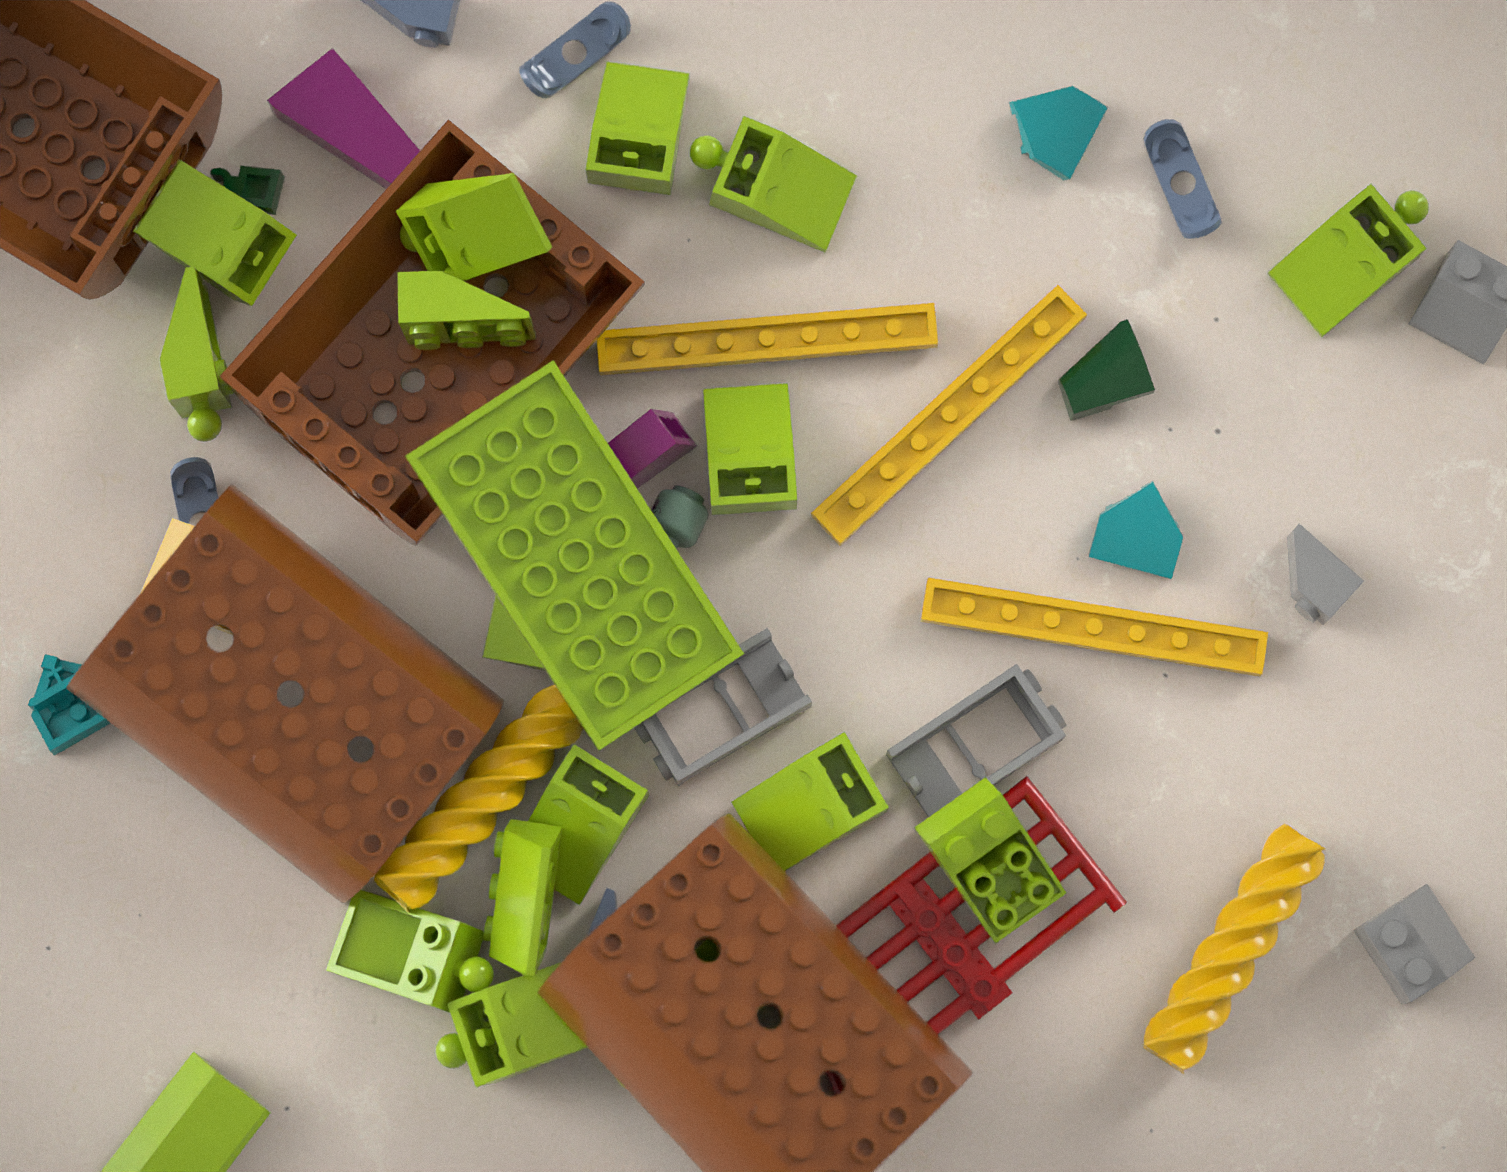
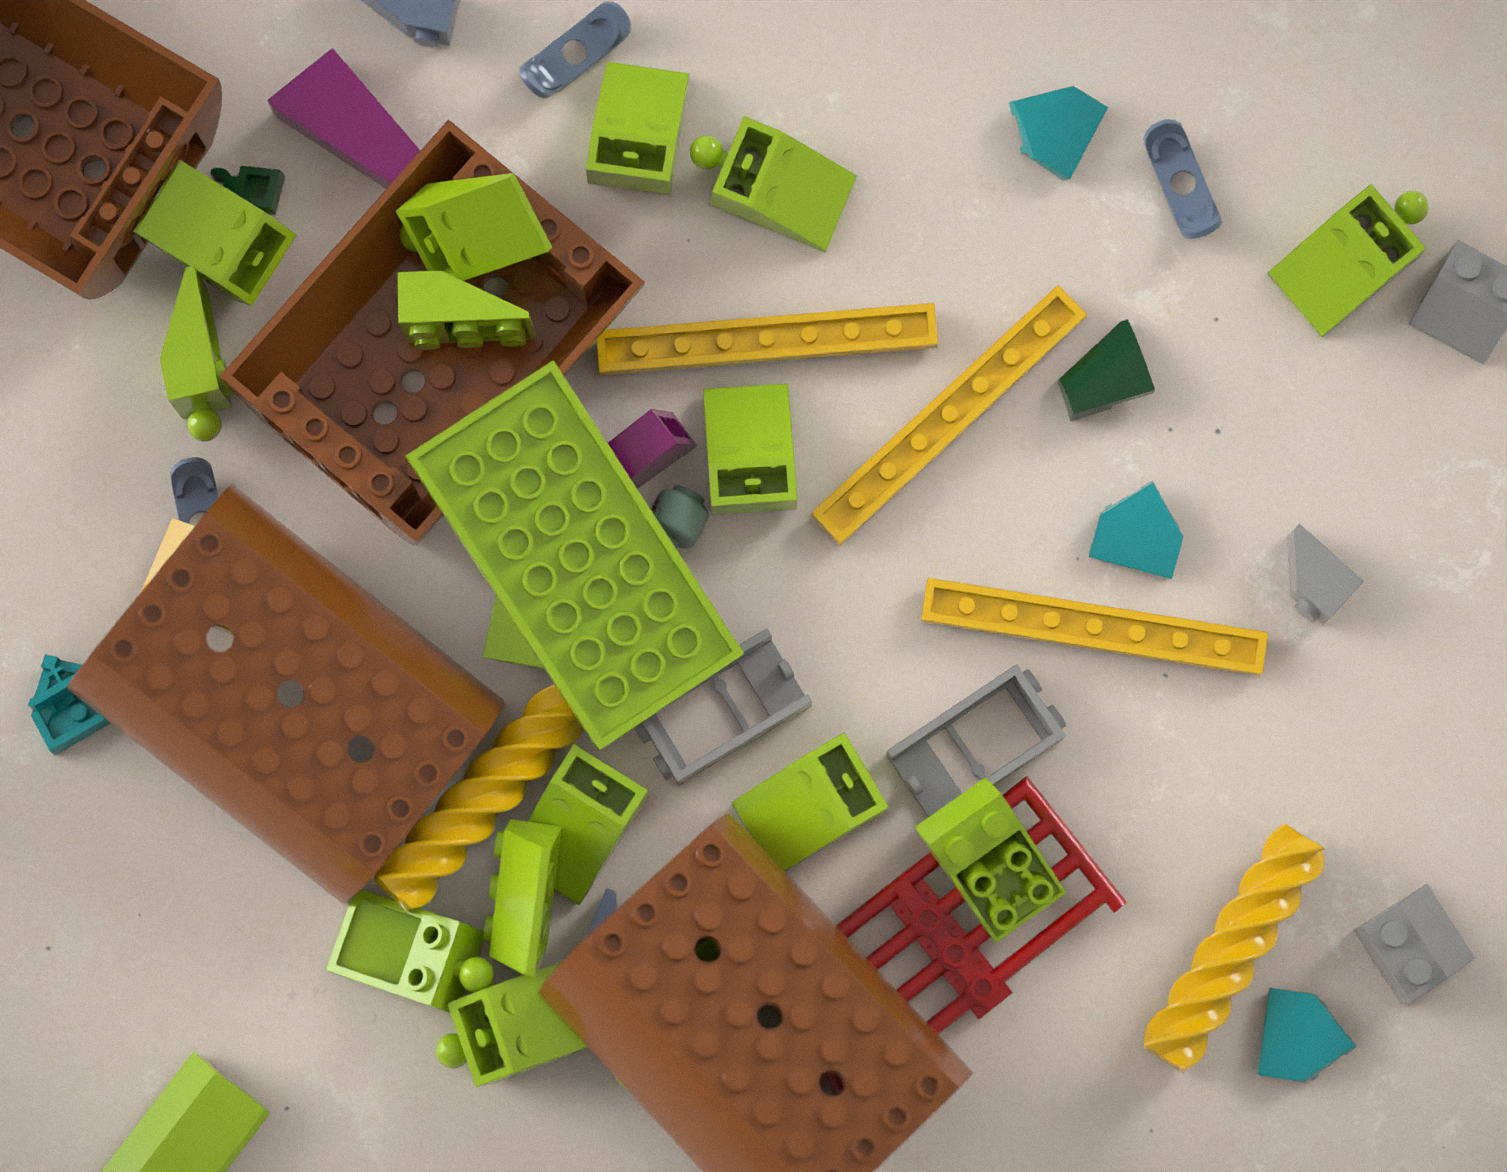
(1300, 1037): none -> teal slope

